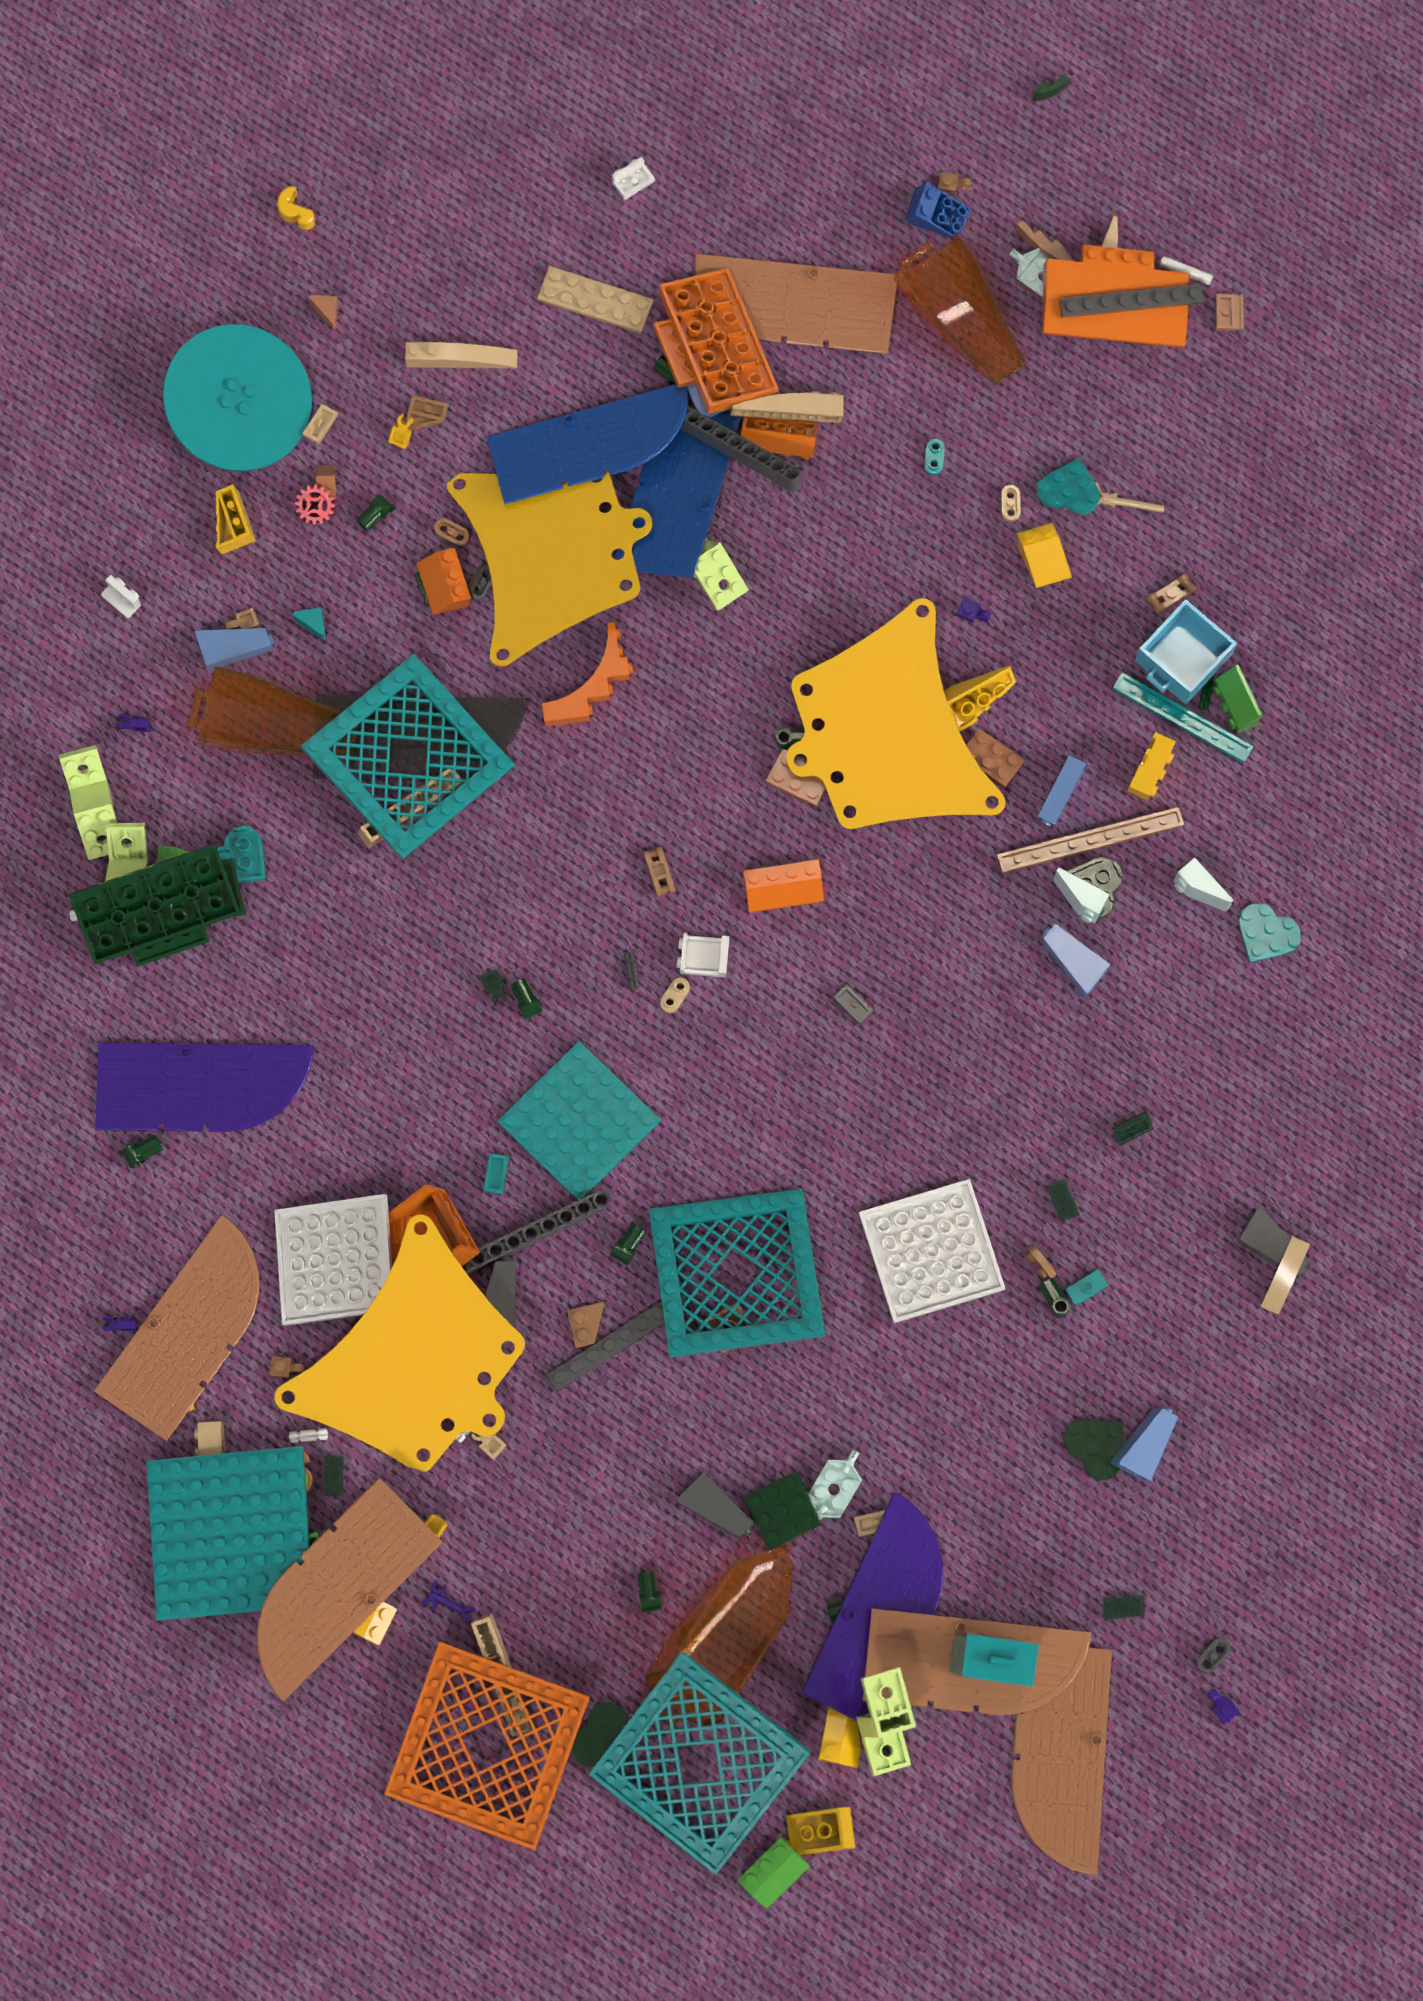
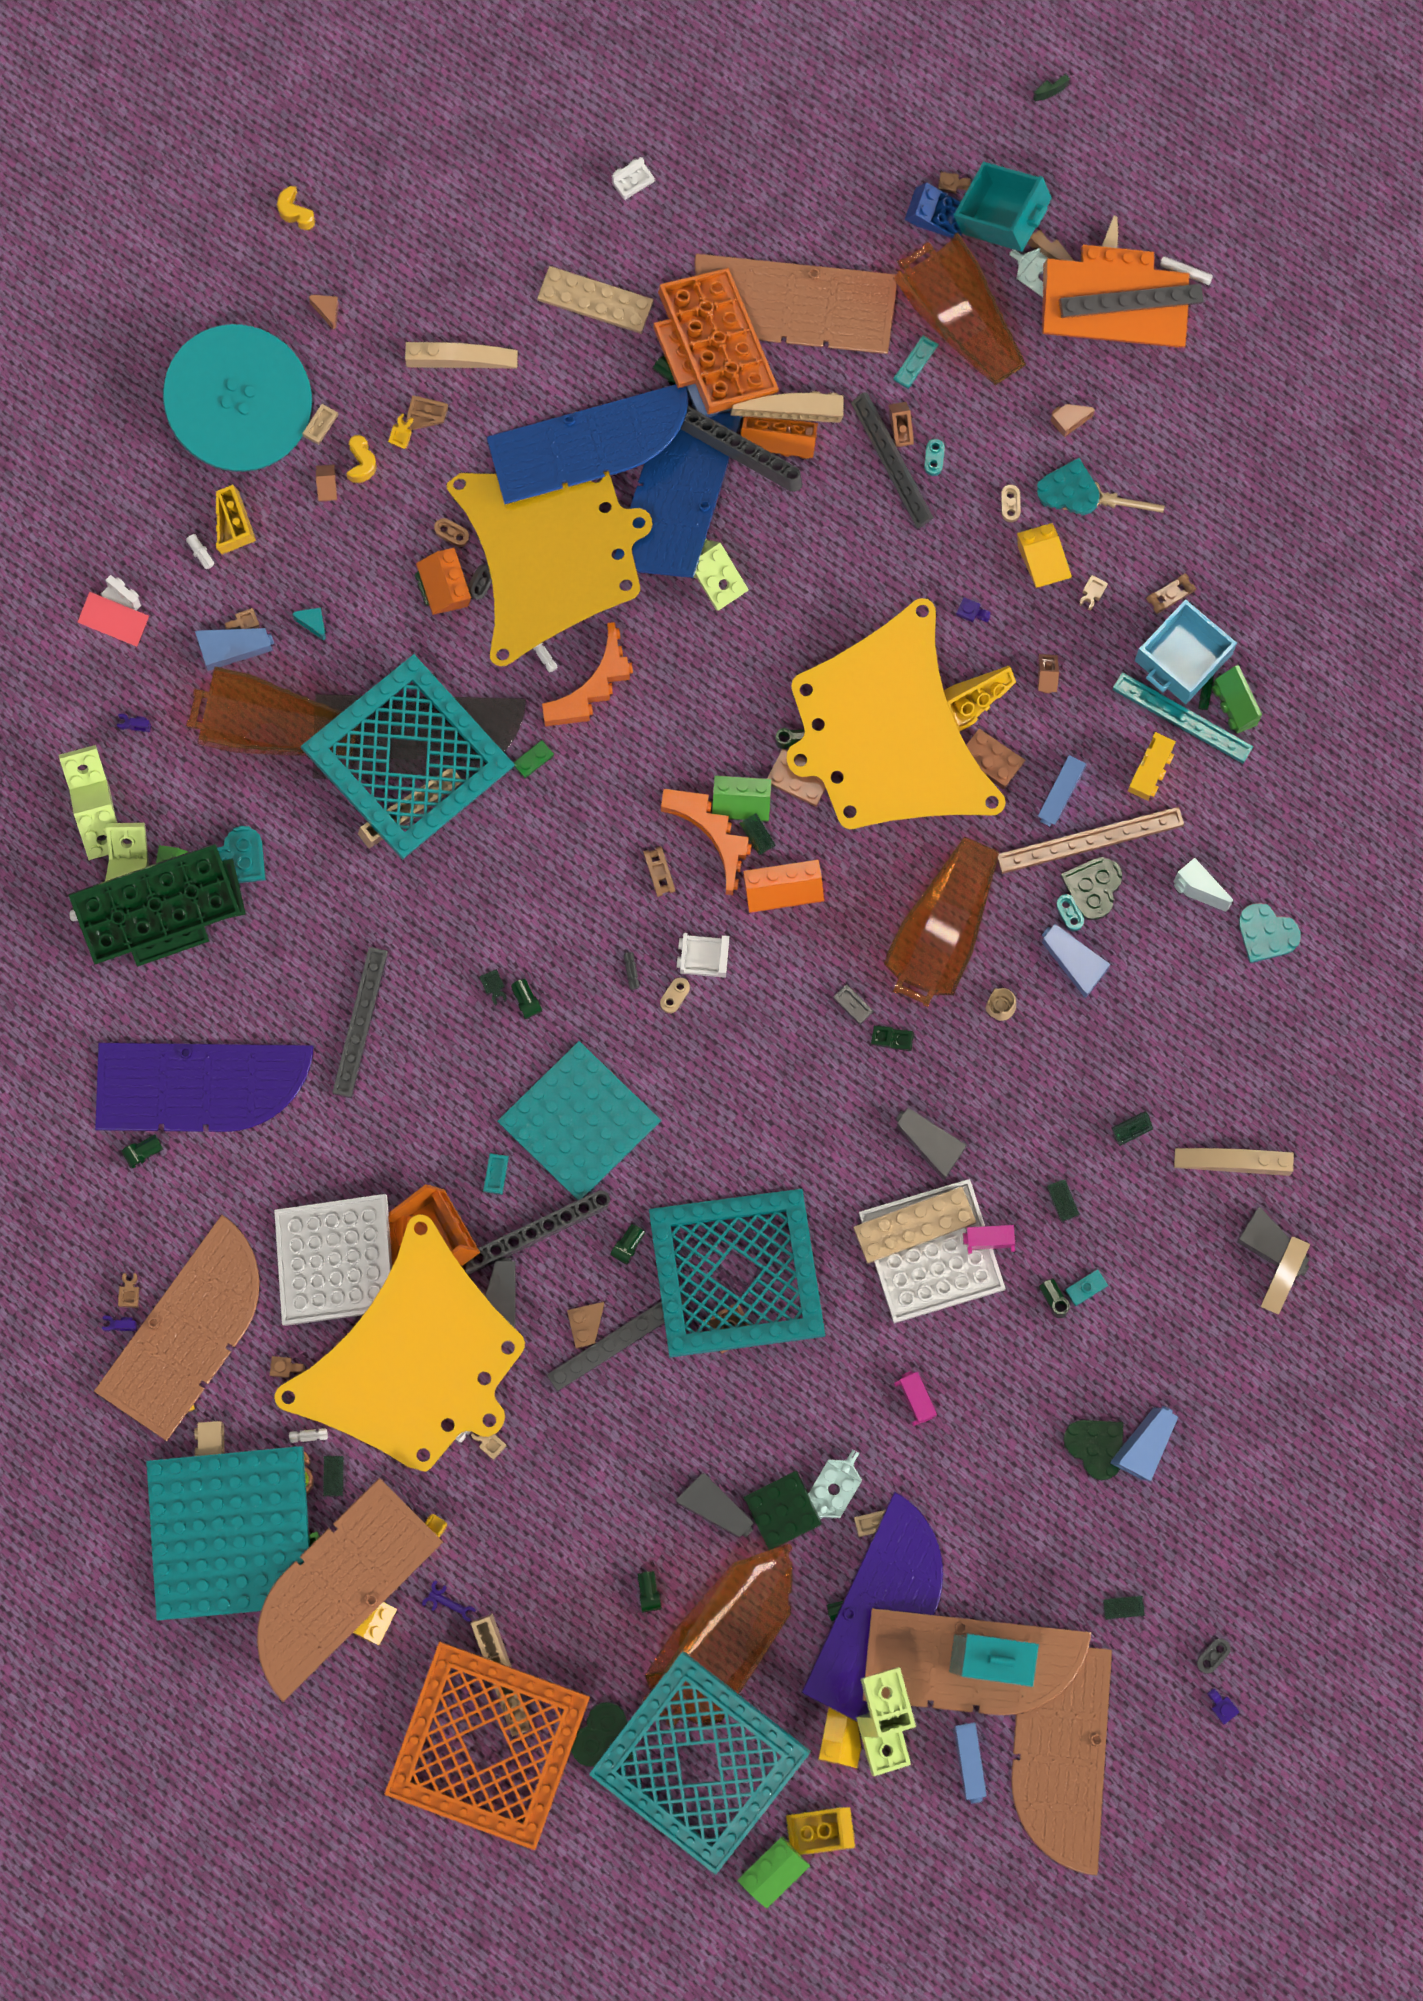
(113, 619): none -> coral sticker
(129, 1294): none -> medium nougat plate
(200, 551): none -> white axle
(309, 497): coral gear -> none
(360, 1022): none -> dark grey plate
(365, 457): none -> yellow animal
(378, 509): dark green piece -> none
(533, 759): none -> green plate
(545, 657): none -> white axle
(717, 828): none -> orange arch
(741, 797): none -> bright green slope
(757, 834): none -> clear green plate
(892, 460): none -> dark grey plate
(892, 1038): none -> dark green slope
(901, 424): none -> nougat slope
(914, 1225): none -> tan plate
(915, 362): none -> teal tile
(917, 1397): none -> dark pink brick
(932, 1142): none -> dark grey slope
(943, 925): none -> clear orange windscreen
(970, 1762): none -> medium blue slope
(989, 1238): none -> dark pink brick
(1001, 1004): none -> tan hair
(1003, 206): none -> teal container
(1045, 1268): medium nougat plate -> none
(1048, 673): none -> nougat slope
(1070, 417): none -> nougat slope
(1070, 913): none -> plate
(1084, 898): light aqua slope -> none
(1094, 590): none -> tan plate
(1229, 312): nougat plate -> none
(1235, 1160): none -> tan slope

